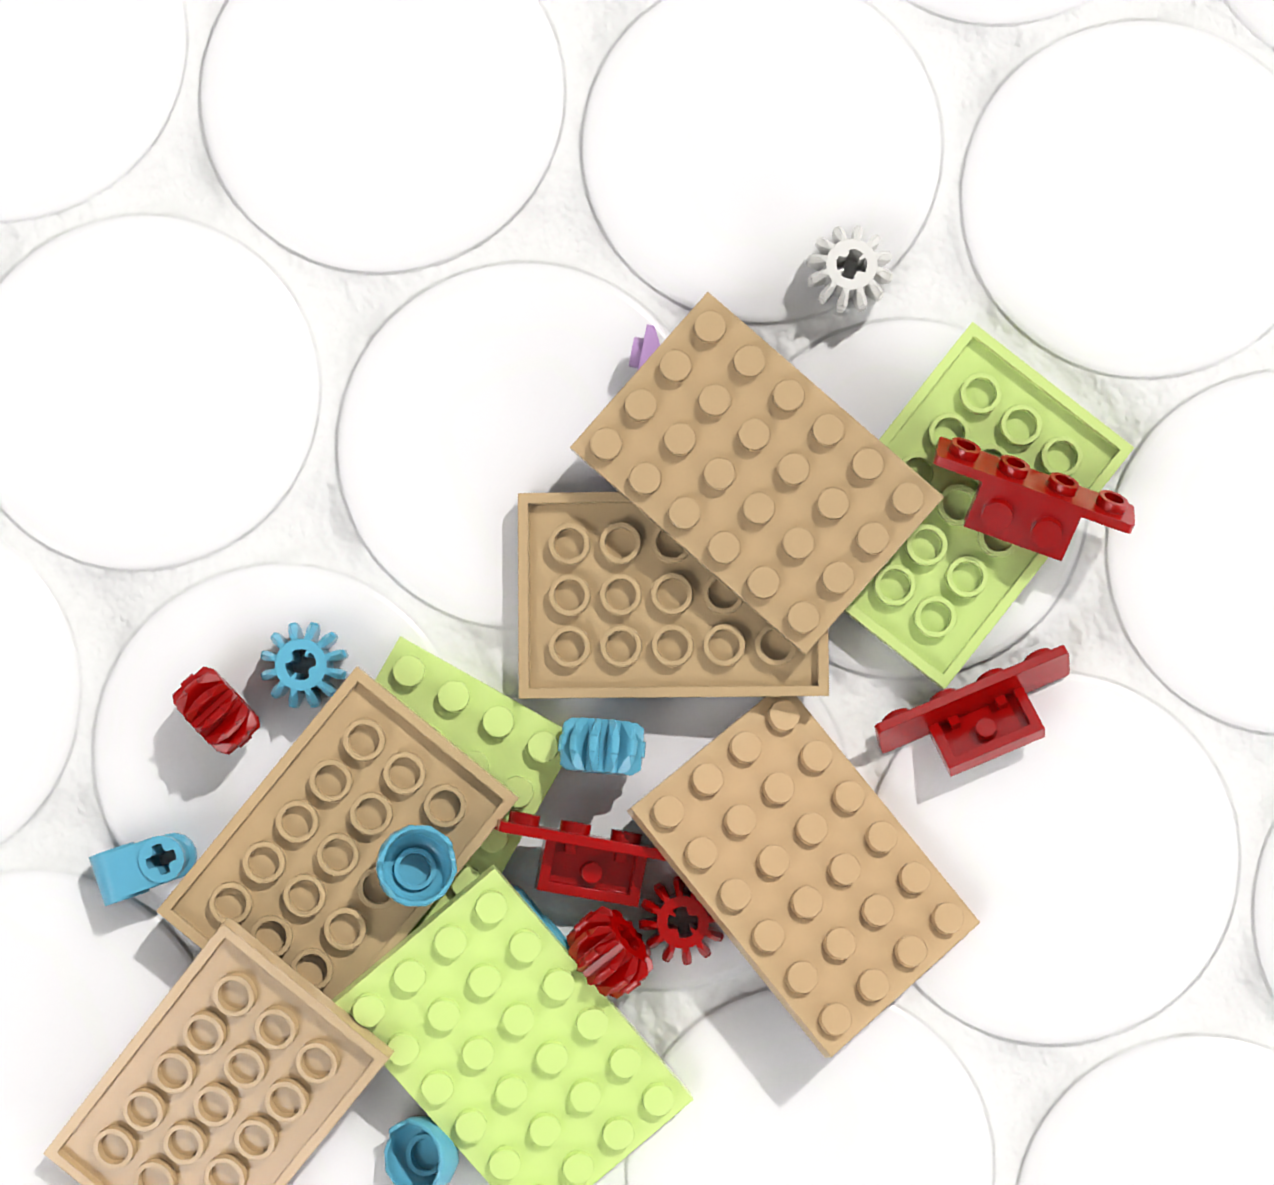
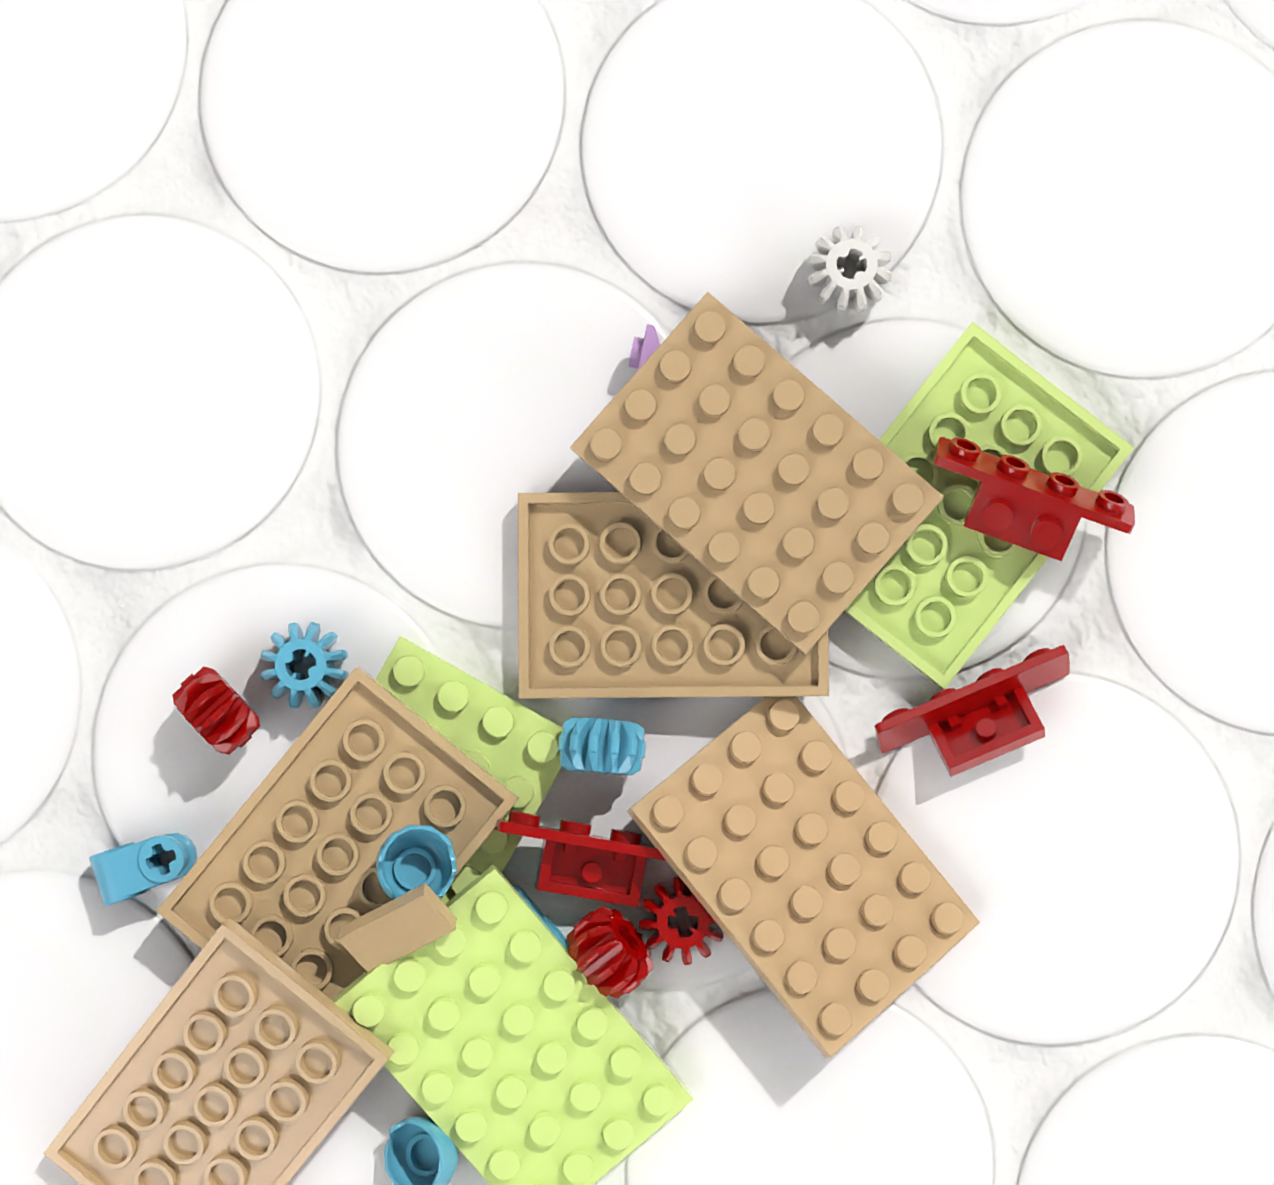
(397, 928): none -> tan tile

